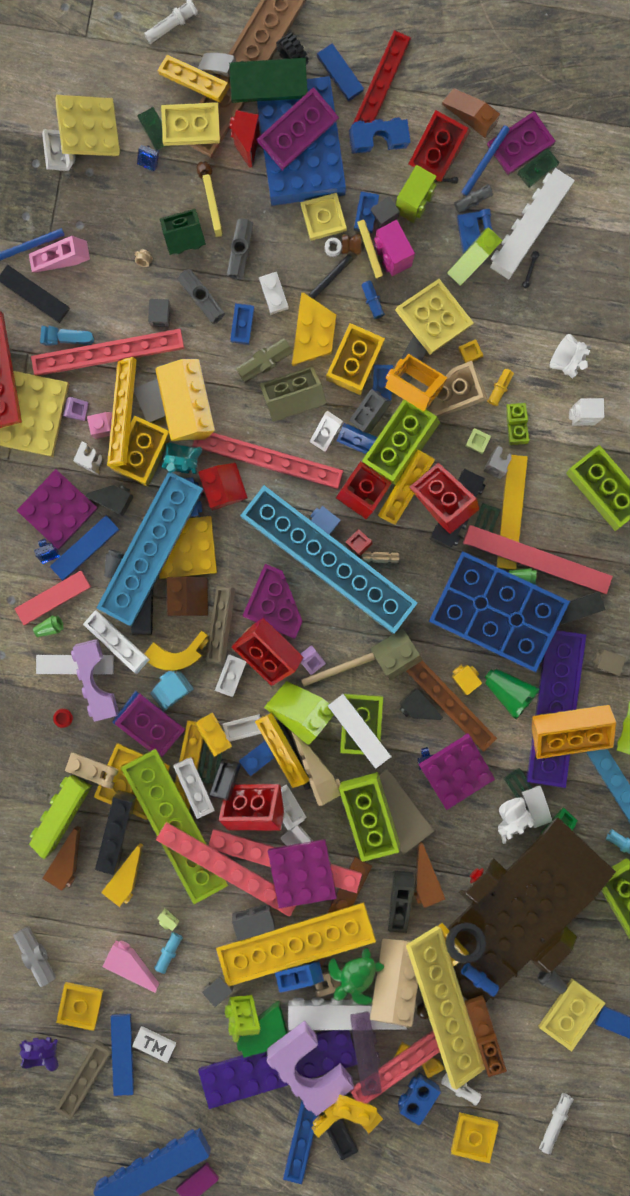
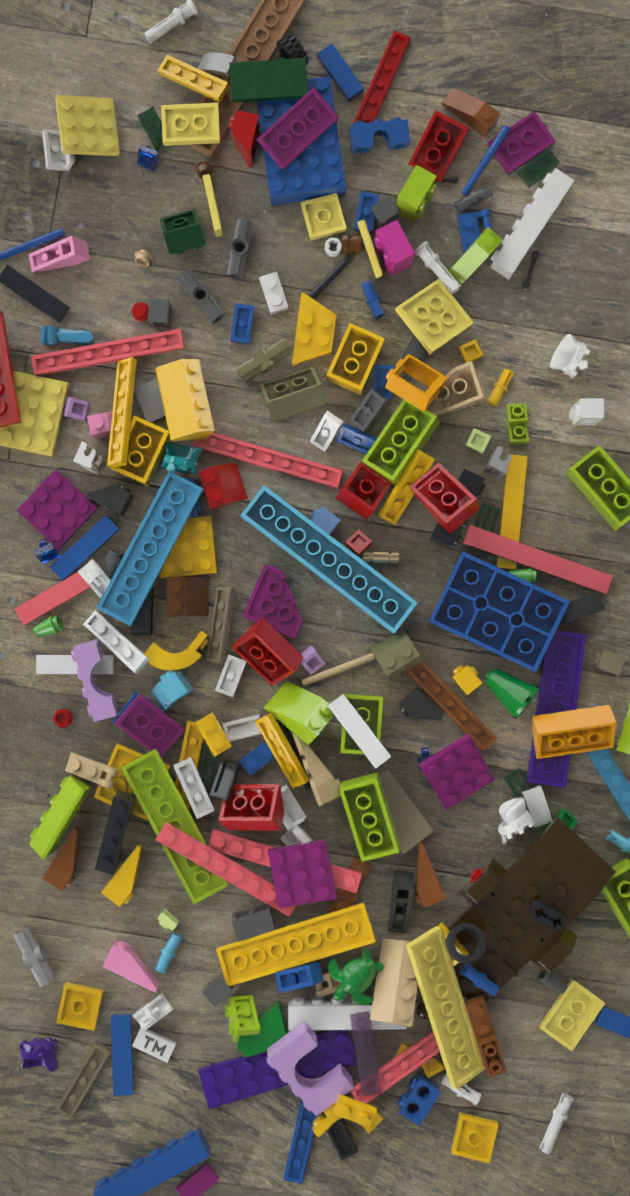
(95, 577): none -> white hips
(140, 311): none -> red plate
(152, 1011): none -> white hips
(432, 261): none -> white pin
(549, 911): none -> black beam

